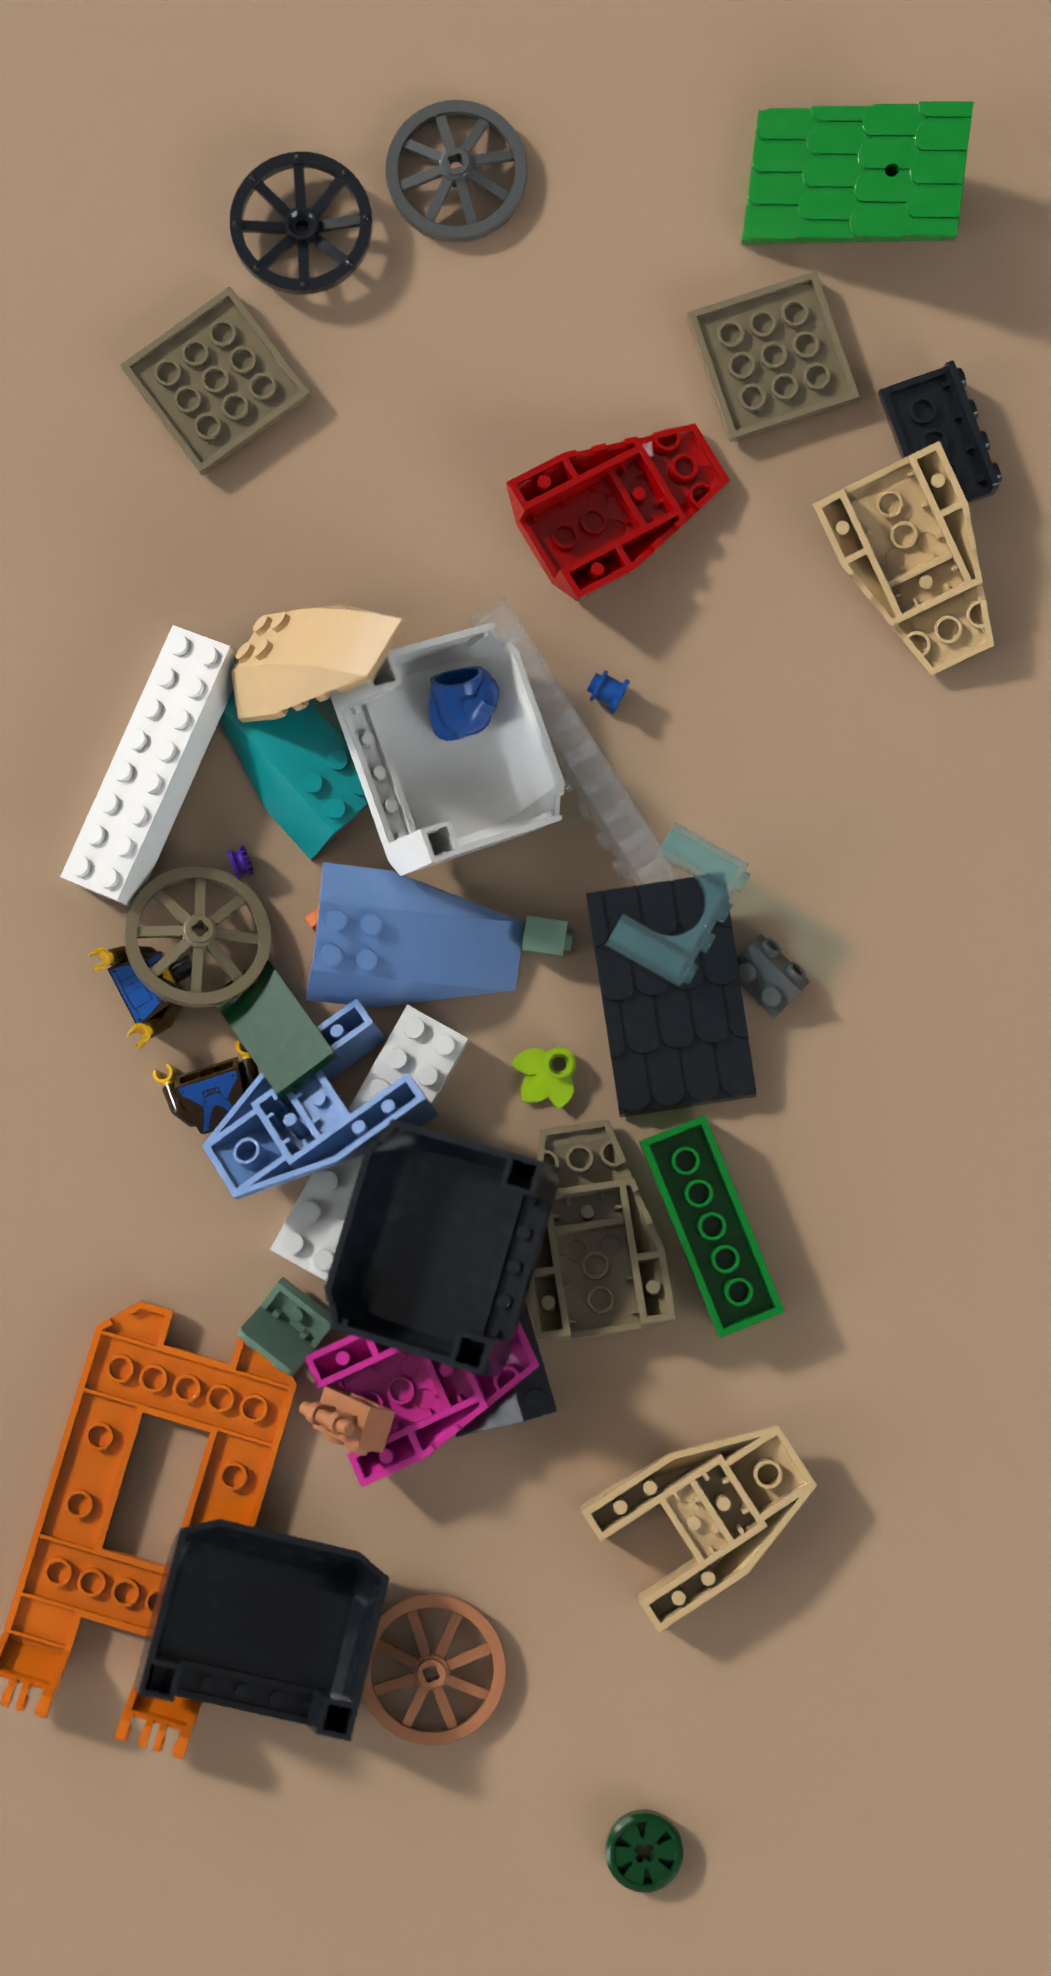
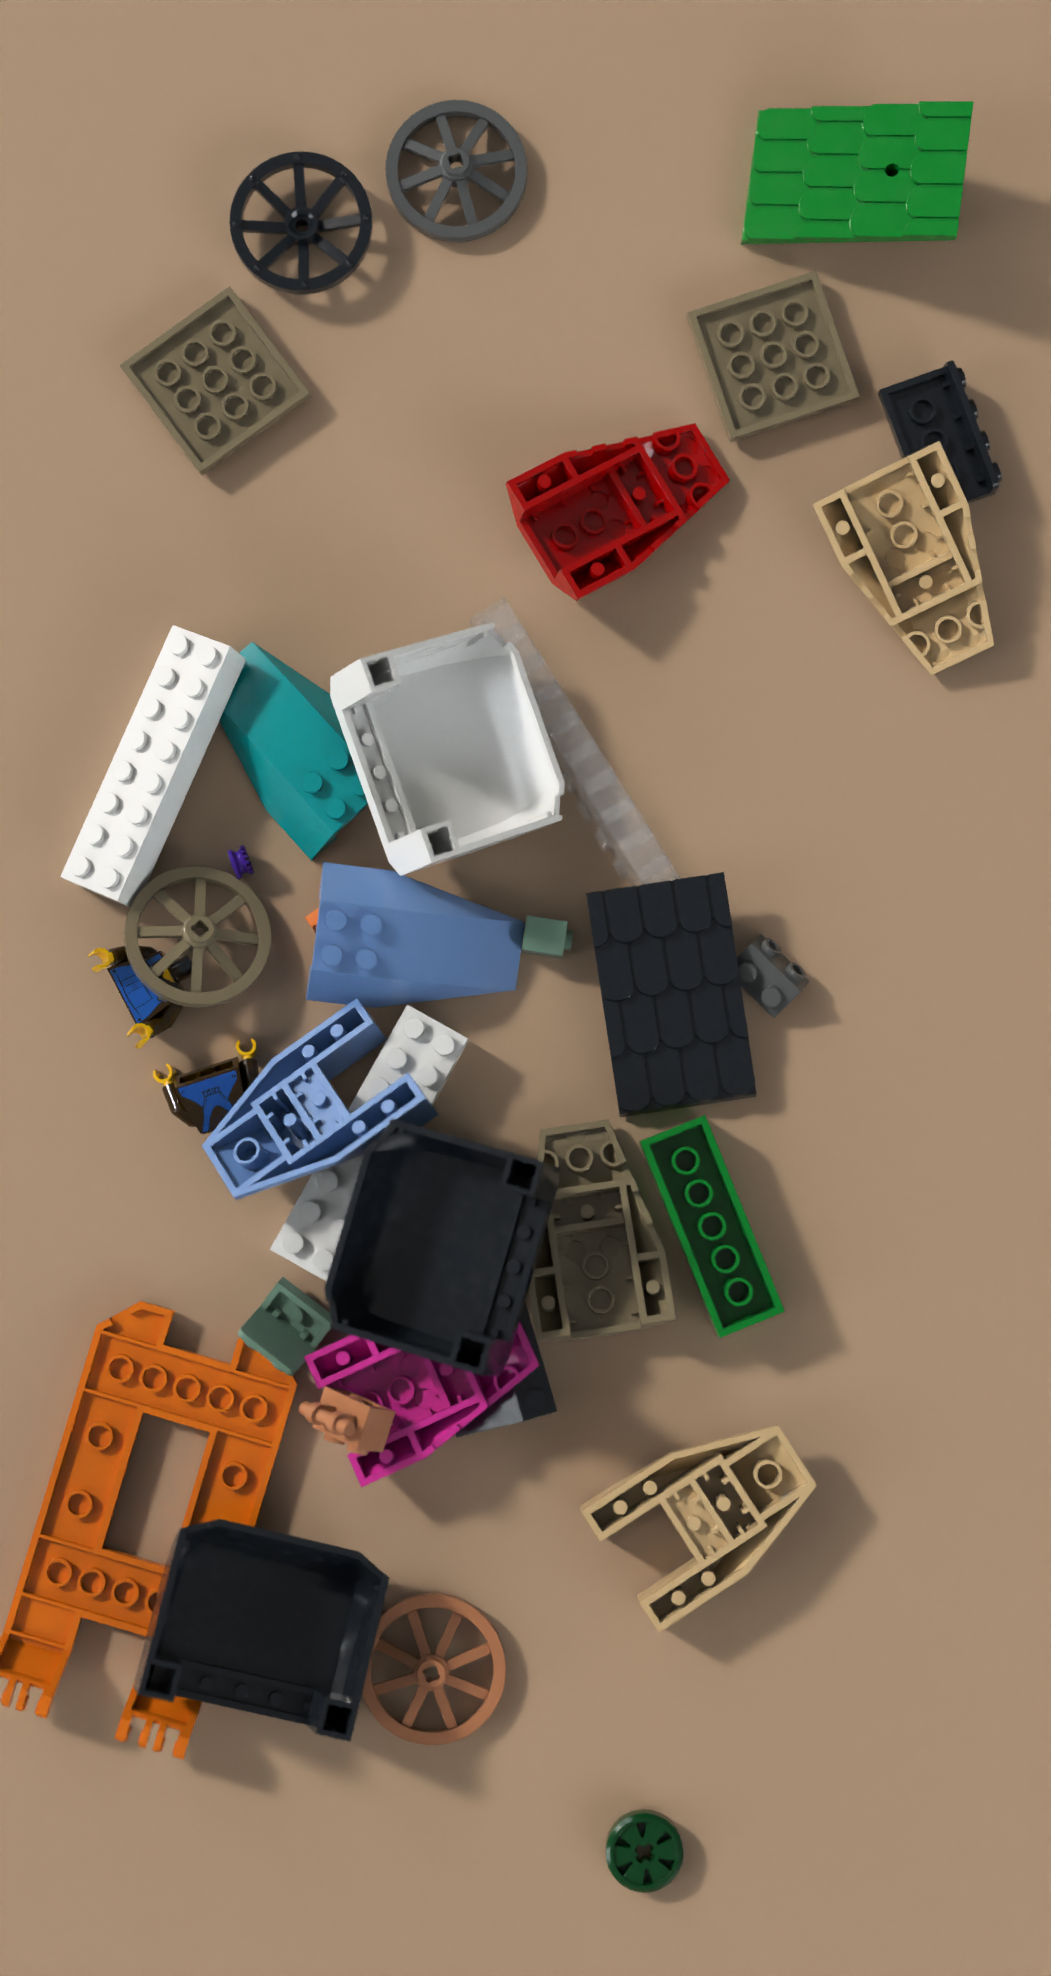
(277, 1032): tile -> none
(308, 657): tan wedge -> none
(461, 702): blue helmet -> none
(541, 1077): lime plate -> none
(607, 690): blue brick -> none
(718, 876): clear light blue arch -> none

